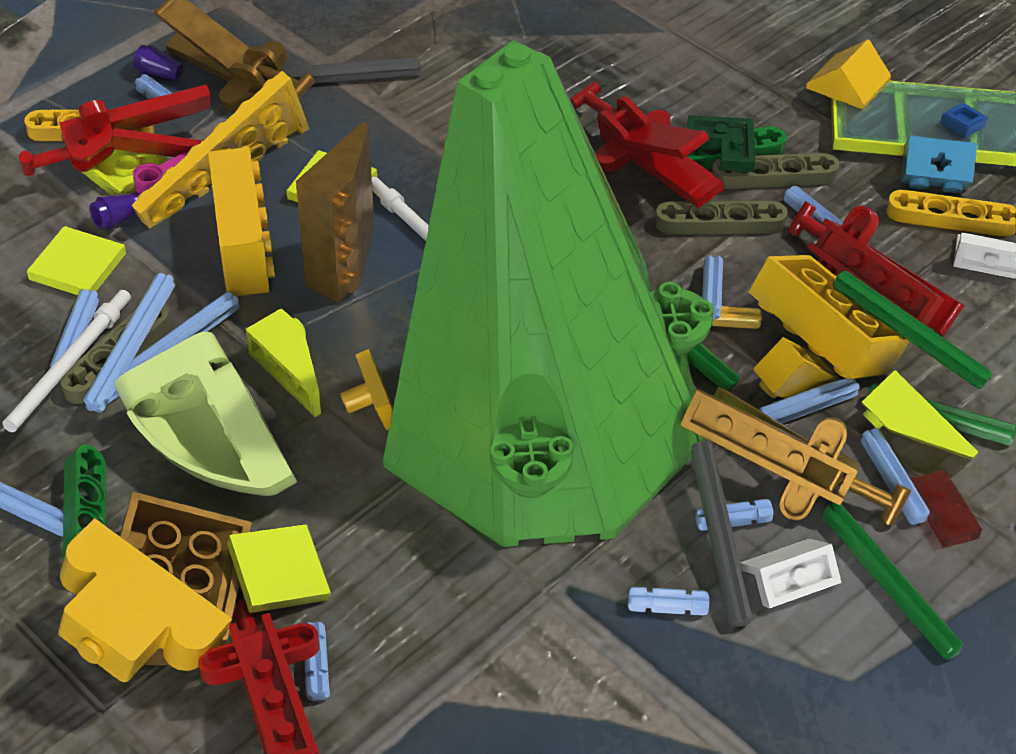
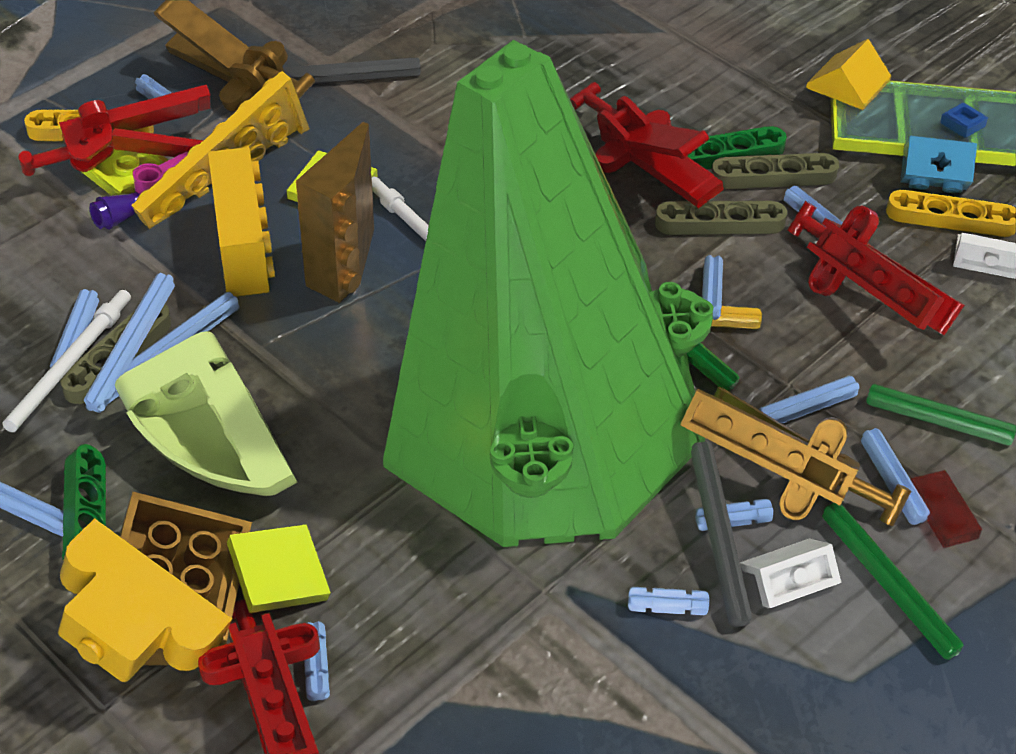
(76, 261): neon yellow tile -> none
(156, 63): dark purple cone -> none
(283, 352): neon yellow slope -> none
(370, 392): yellow tile -> none
(733, 138): dark green plate -> none
(792, 370): yellow slope -> none
(832, 325): yellow brick -> none
(909, 415): neon yellow slope -> none
(912, 330): green axle -> none

